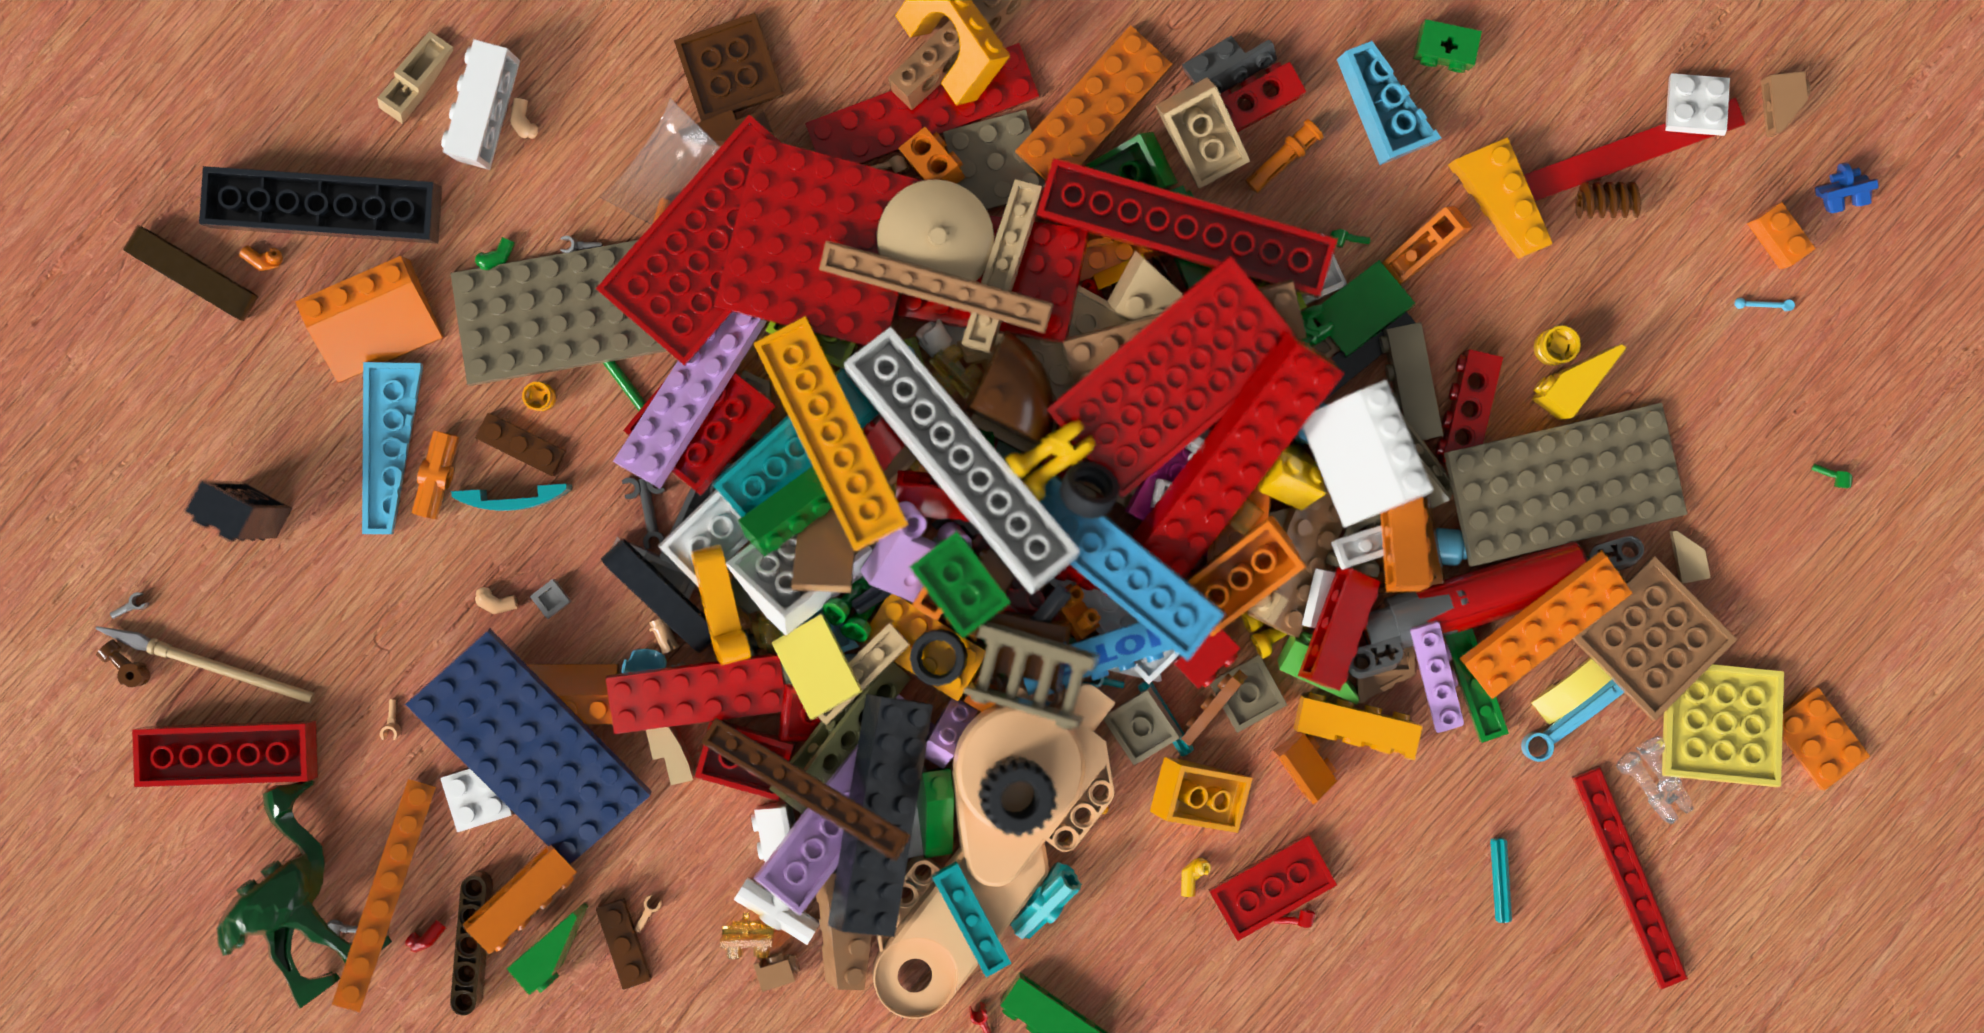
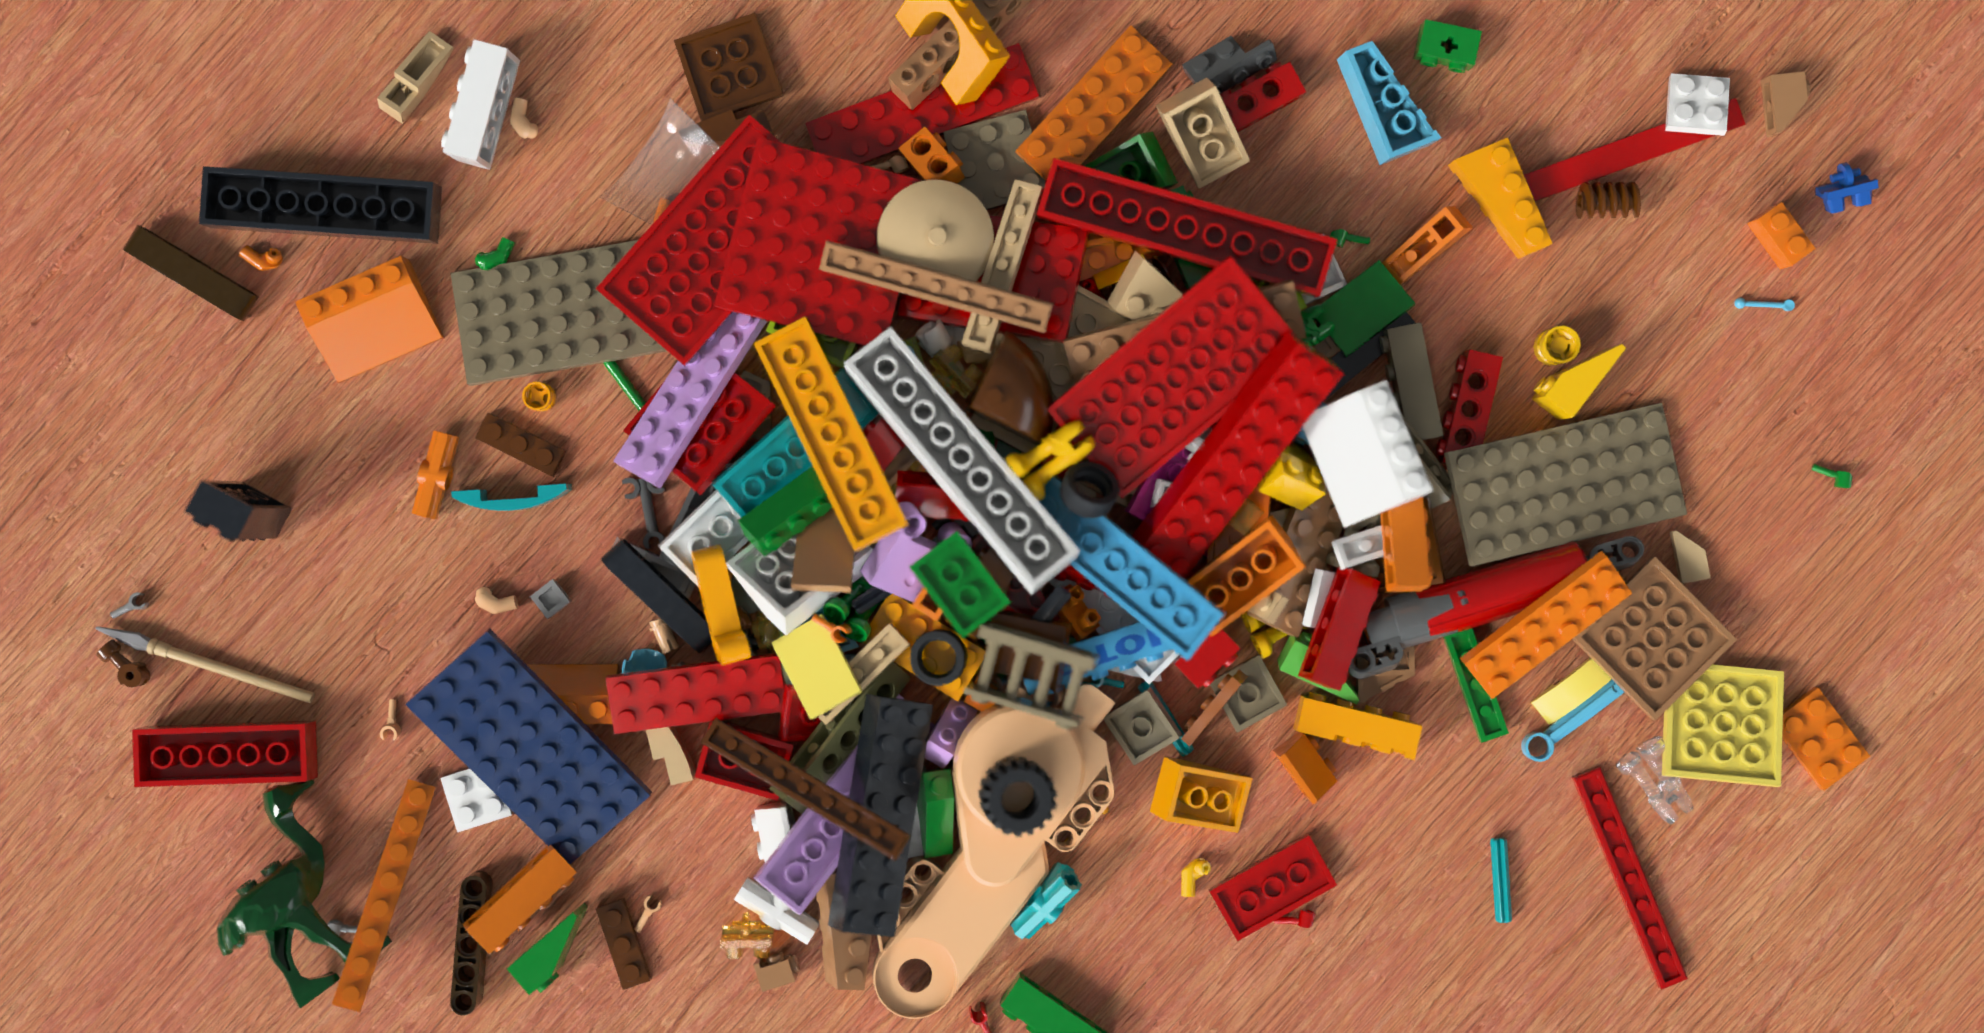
(388, 419): medium azure wing -> none
(430, 936): red arm -> none
(579, 245): light grey hand -> none
(834, 629): none -> orange hand
(971, 919): teal plate -> none
(1293, 148): orange pin -> none
(1437, 676): lavender bracket -> none
(1451, 546): medium azure head -> none

